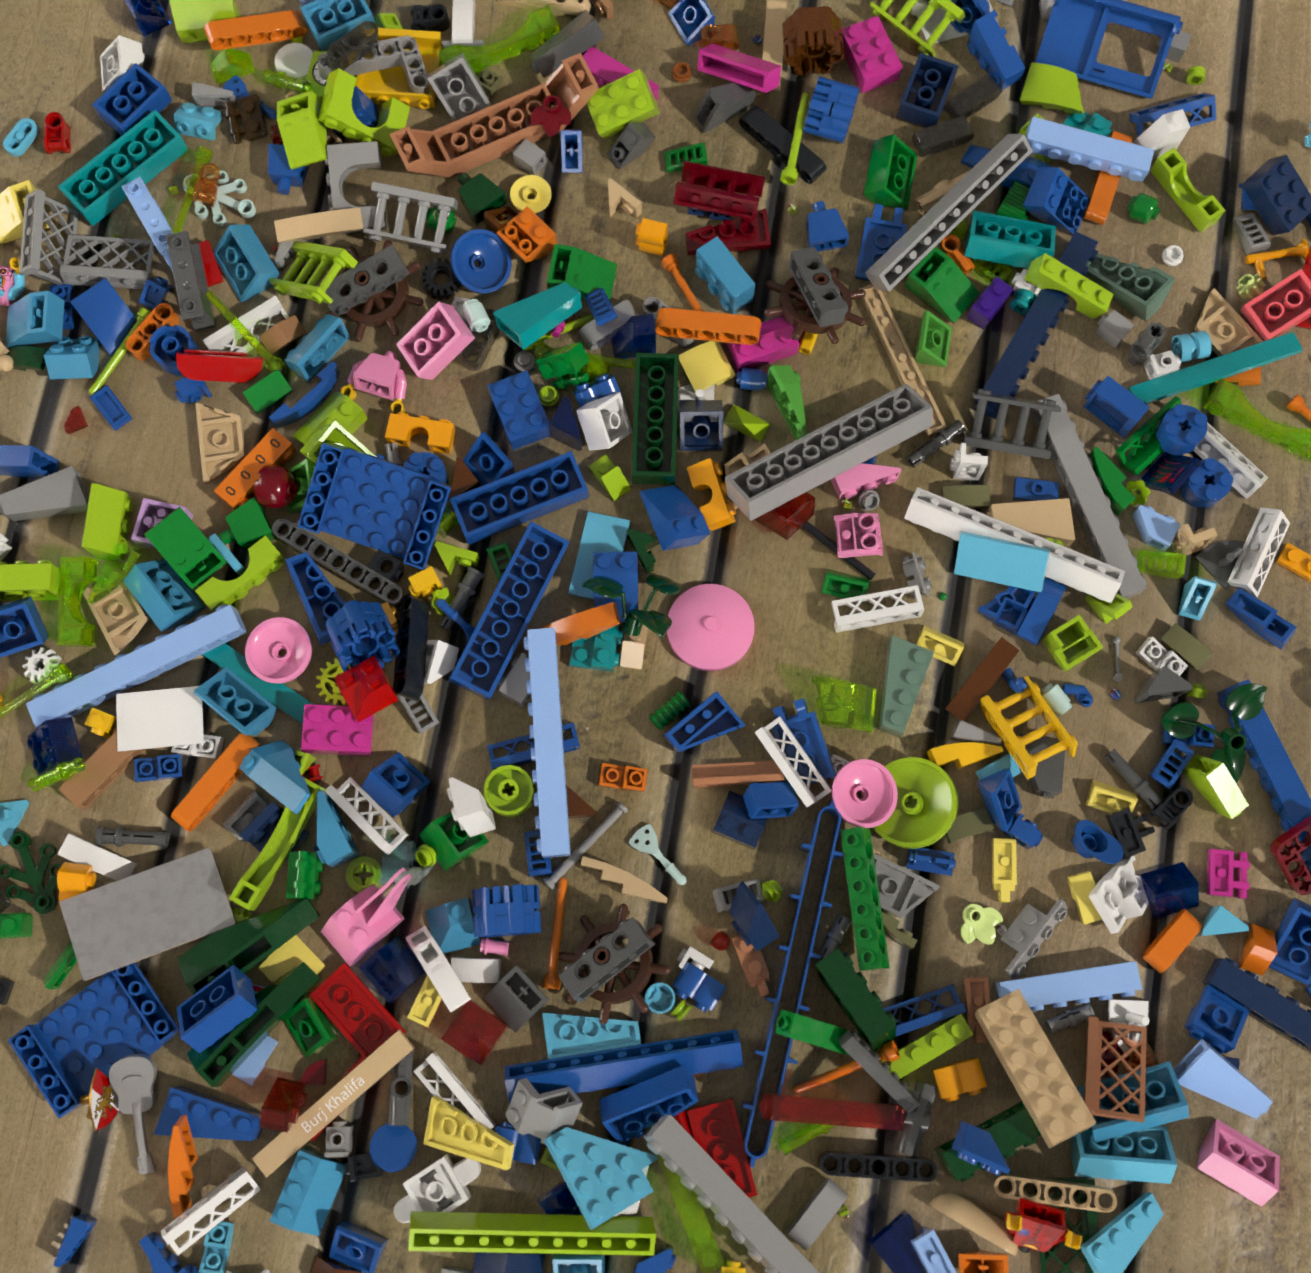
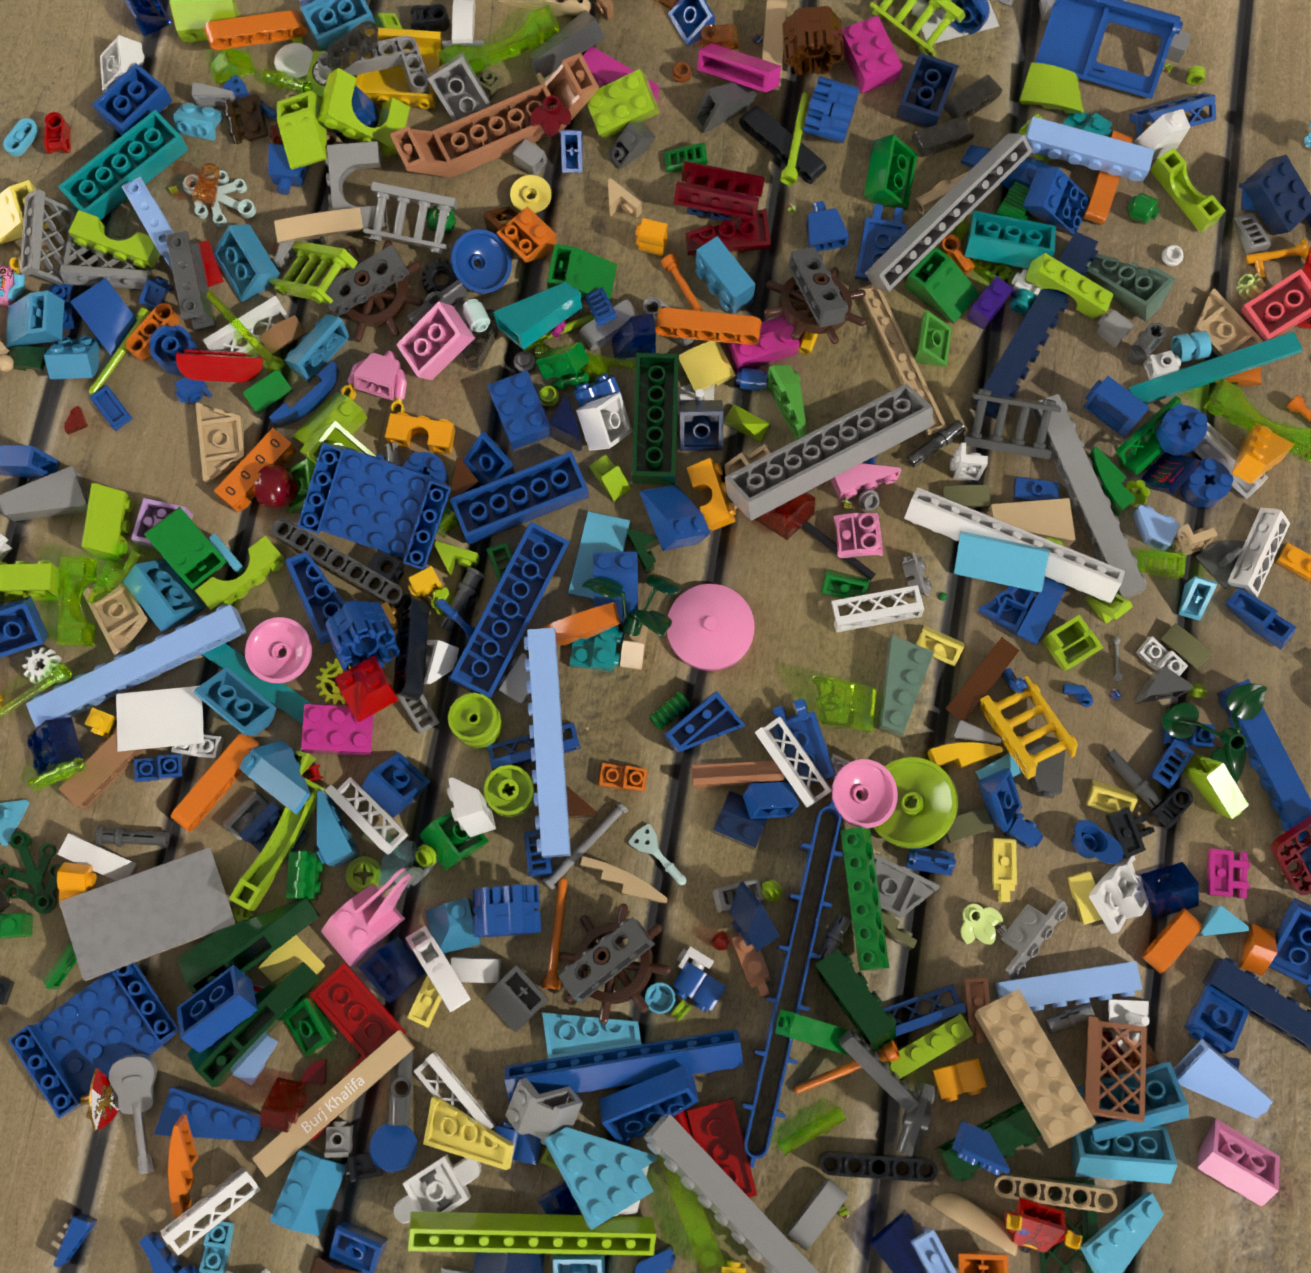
(90, 231): none -> lime arch
(203, 156): clear neon green piece -> none
(247, 525): green torso -> none
(451, 295): none -> dark grey piece
(475, 720): none -> lime wheel
(475, 1032): clear red slope -> none
(479, 195): dark green torso -> none
(494, 946): bright pink pin -> none
(832, 1111): clear red brick -> none
(993, 51): blue wedge -> none
(1056, 699): light aqua brick -> none
(1259, 453): none -> light orange wedge

